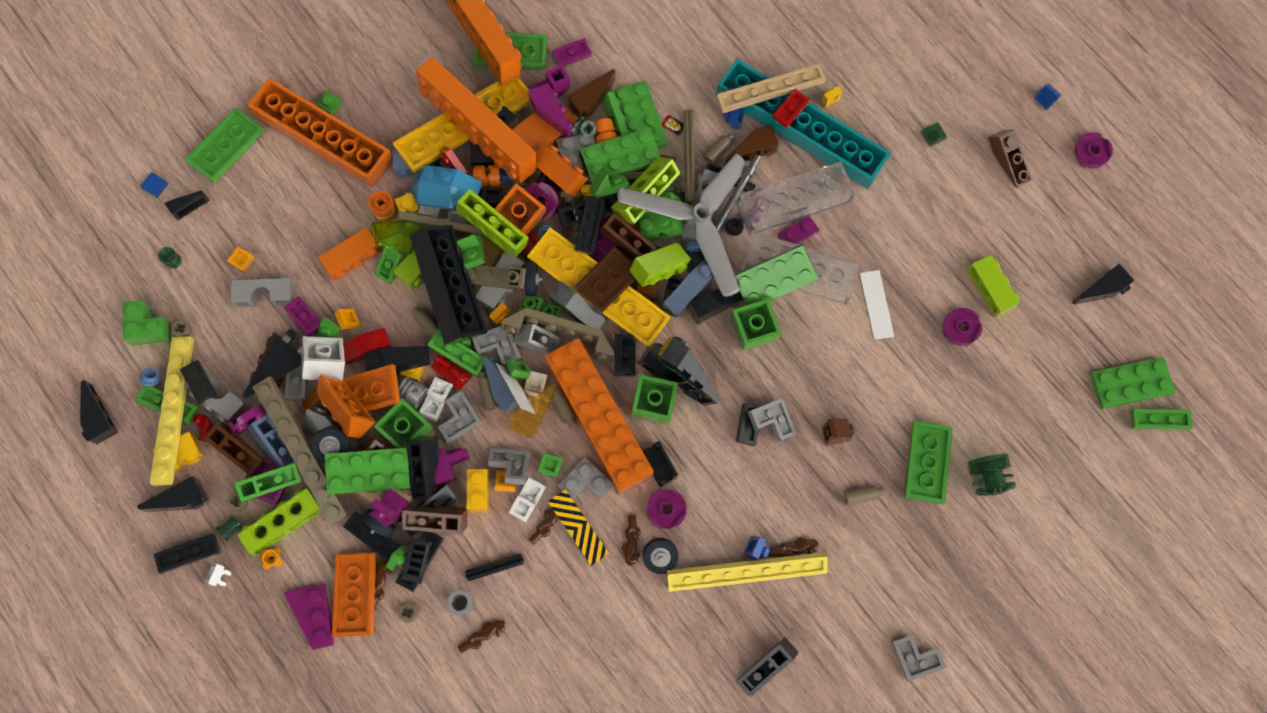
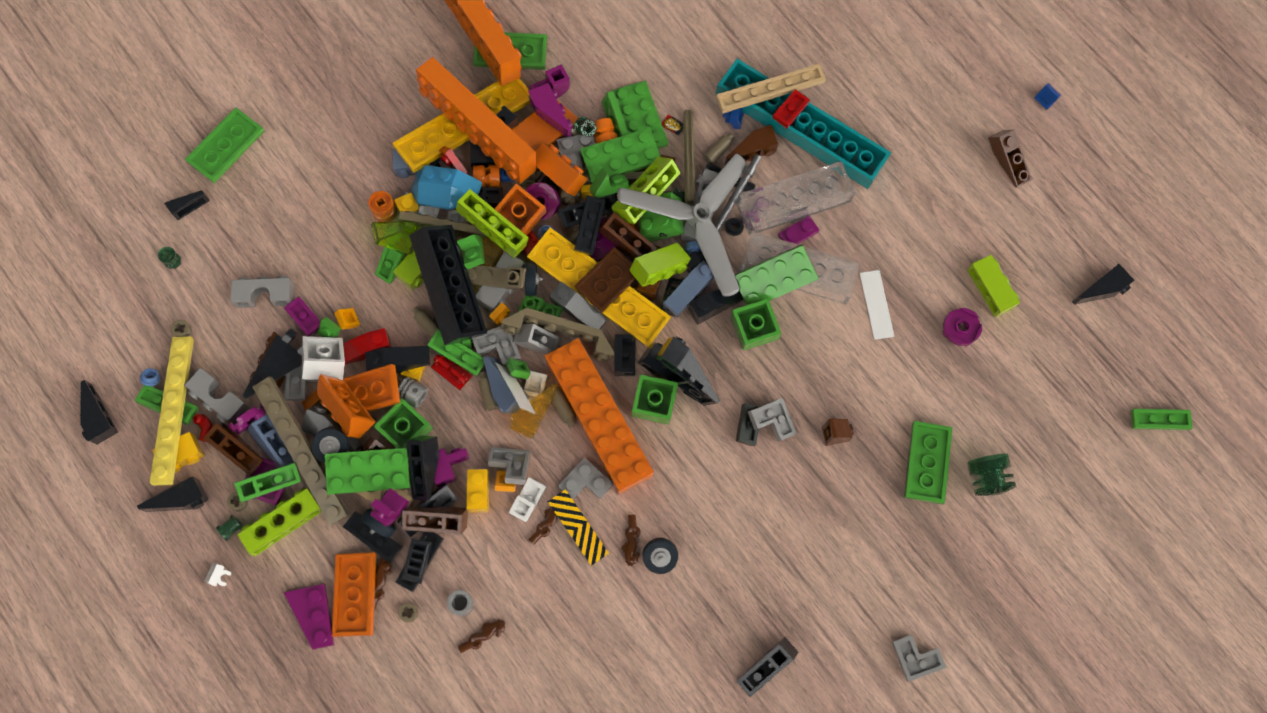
(141, 328): bright green brick -> none
(154, 185): blue tile -> none
(187, 553): black plate -> none
(198, 381): pearl dark grey plate -> none
(241, 259): light orange plate -> none
(266, 554): light orange plate -> none
(320, 132): orange brick -> none
(329, 102): bright green plate -> none
(349, 254): orange brick -> none
(398, 557): bright green plate -> none
(435, 399): white slope -> none
(463, 421): light grey plate -> none
(494, 567): black axle -> none
(550, 465): bright green plate -> none
(572, 53): magenta plate -> none
(588, 98): reddish brown slope -> none
(655, 510): magenta plate -> none
(660, 463): black hinge -> none
(747, 571): light yellow plate -> none
(756, 548): blue tile -> none
(800, 546): reddish brown animal -> none
(831, 96): yellow plate -> none
(862, 494): dark tan cylinder -> none
(933, 134): clear green plate -> none
(1086, 157): magenta plate -> none
(1132, 383): bright green plate -> none

